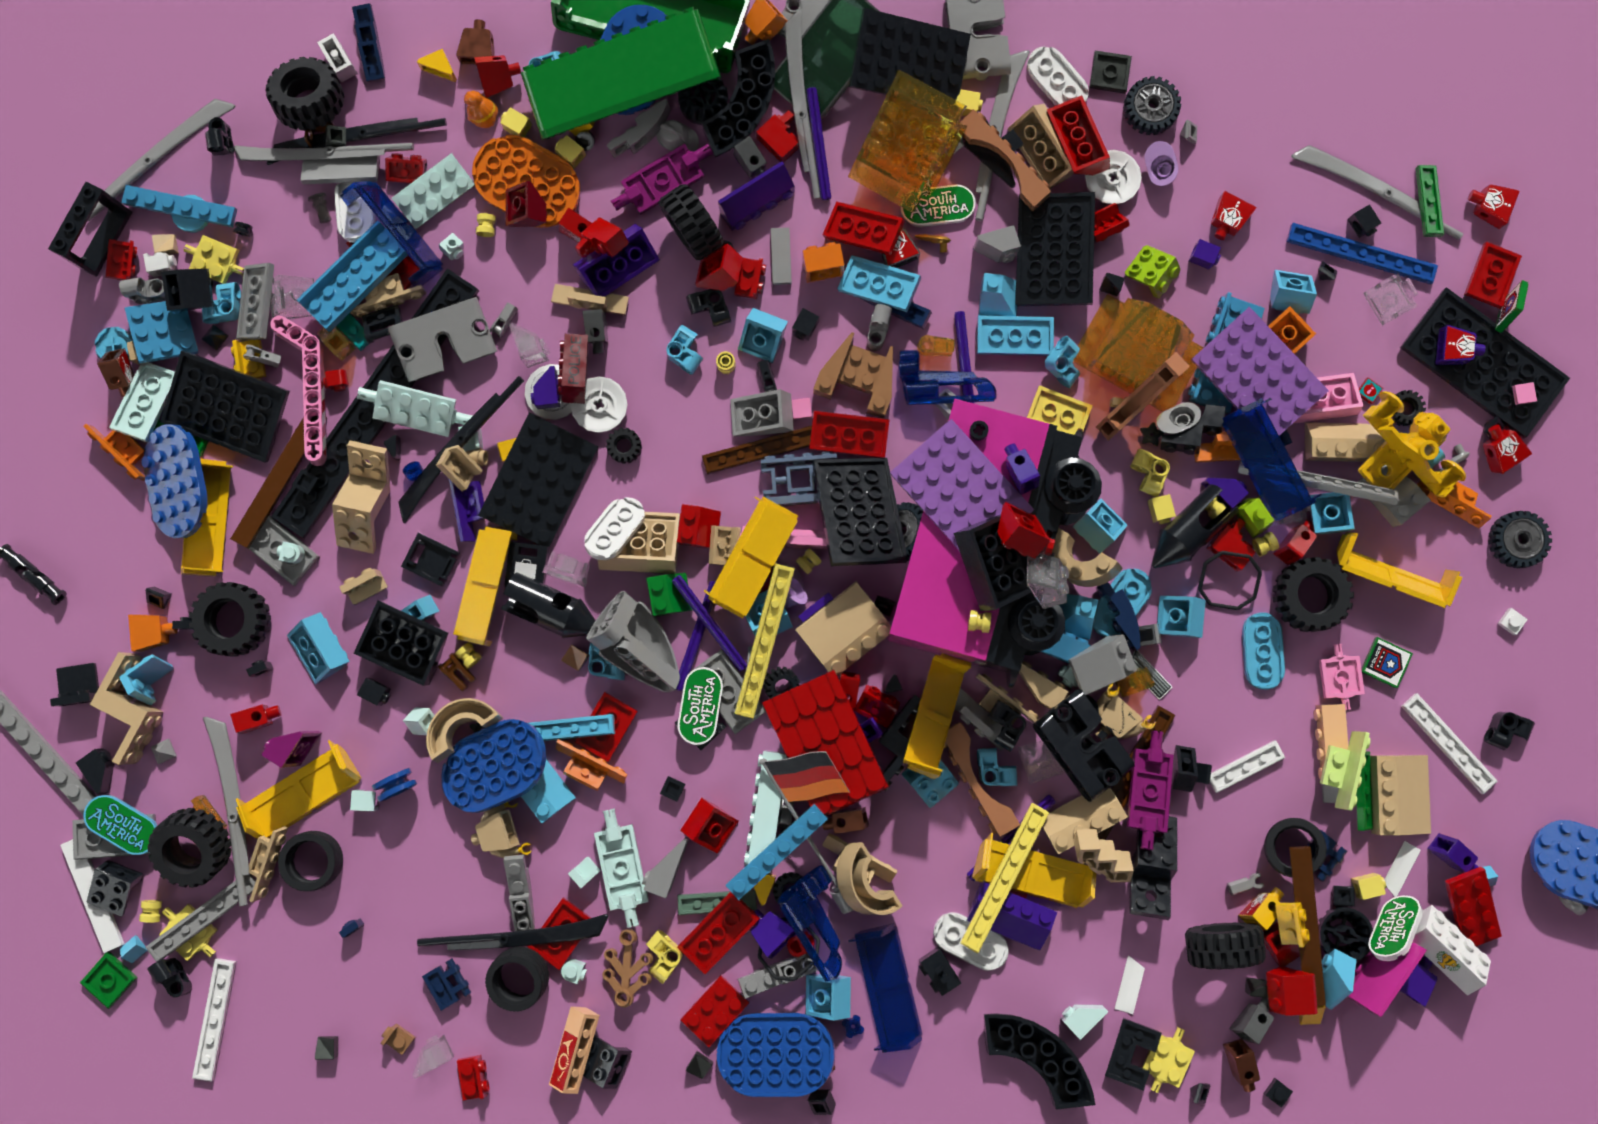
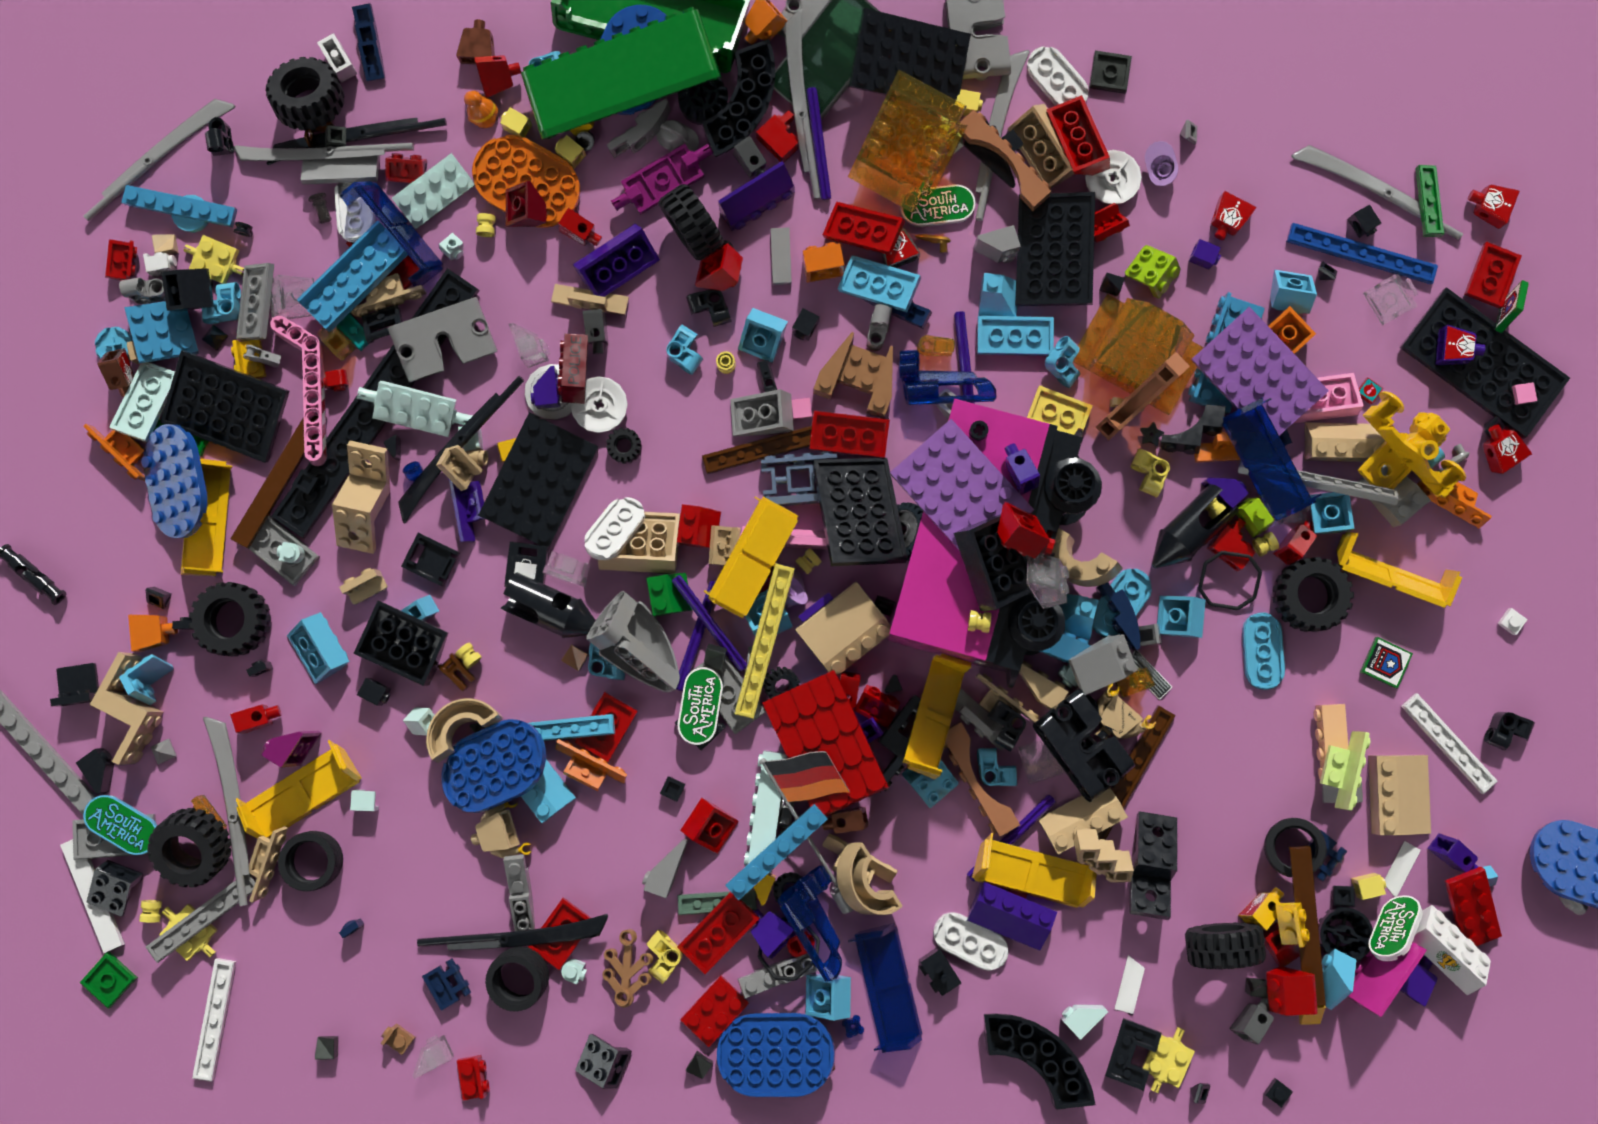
(75, 222): black piece -> none
(133, 949): medium azure slope -> none
(169, 974): black piece -> none
(394, 785): blue wheel -> none
(438, 65): yellow slope -> none
(482, 585): yellow piece -> none
(506, 317): light grey bar -> none
(574, 1050): light nougat brick -> none
(584, 872): light aqua panel -> none
(601, 237): red hinge -> none
(621, 867): light aqua plate -> none
(715, 656): none -> pearl dark grey slope
(749, 278): red bracket -> none
(822, 1102): black slope -> none
(1004, 878): light yellow tile -> none
(1100, 526): medium azure slope -> none
(1150, 790): magenta plate -> none
(1157, 93): wheel -> none
(1161, 509): light yellow brick -> none
(1178, 418): light grey piece -> none
(1184, 768): black slope -> none
(1204, 773): black slope -> none
(1242, 1064): copper torso -> none
(1244, 884): light grey bar -> none
(1246, 766): white tile -> none
(1341, 676): bright pink plate -> none
(1364, 798): green tile -> none
(1416, 404): black tyre -> none
(1533, 534): wheel -> none

